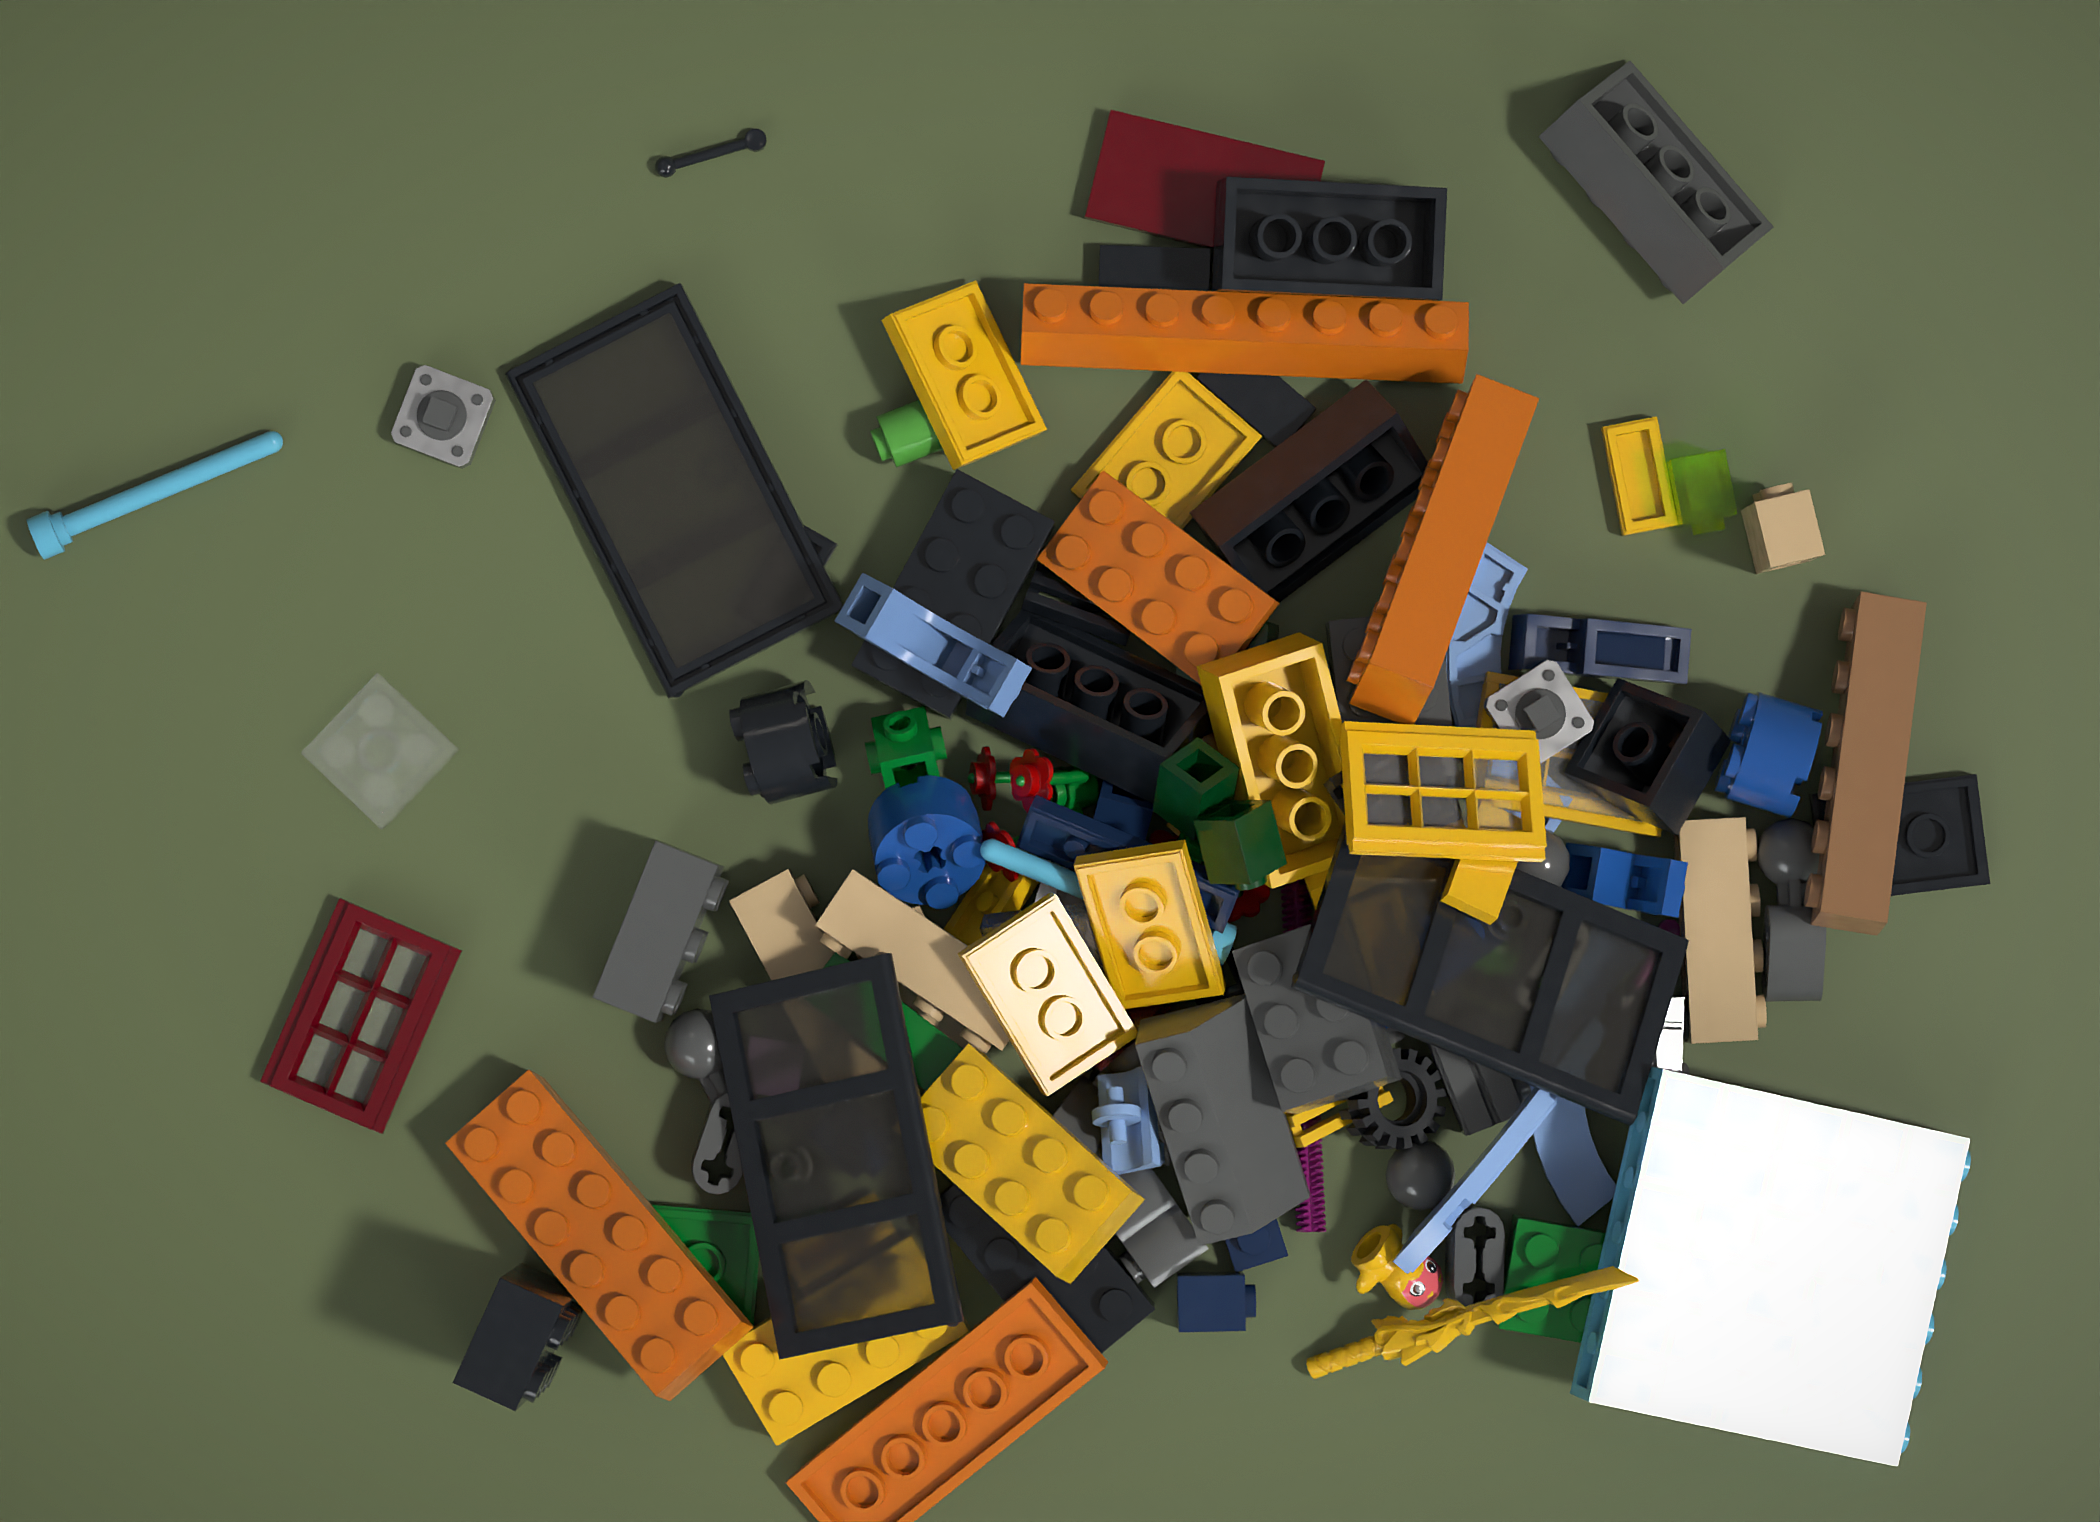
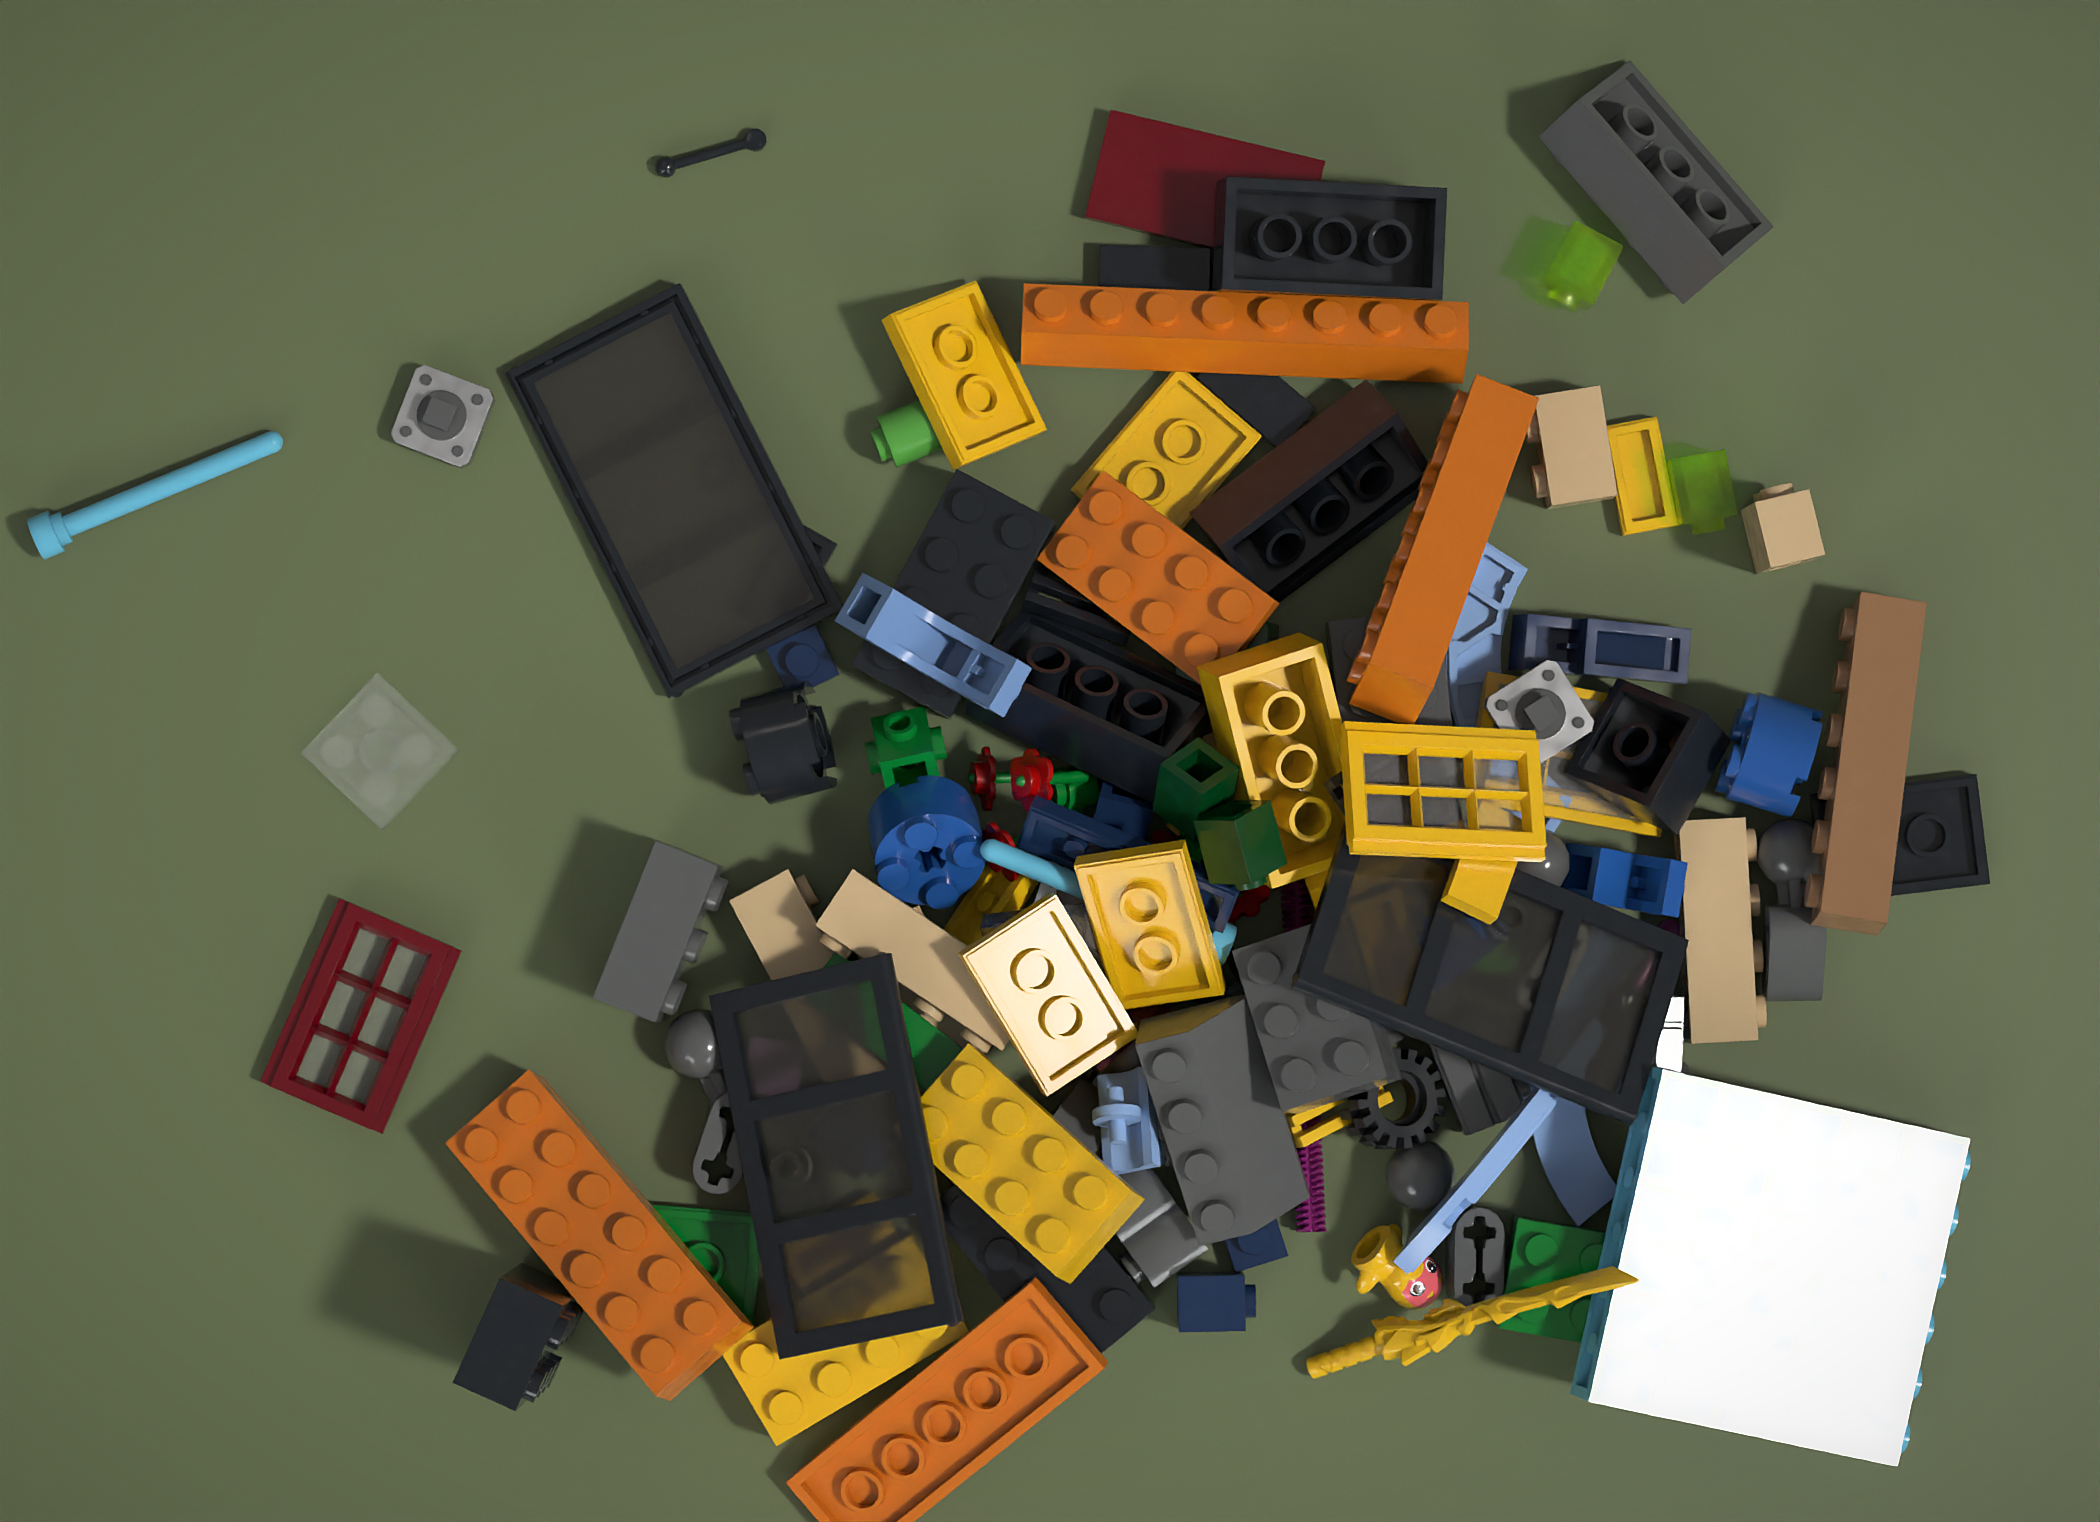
(803, 658): none -> dark blue plate
(1571, 449): none -> tan brick
(1580, 268): none -> clear neon green brick

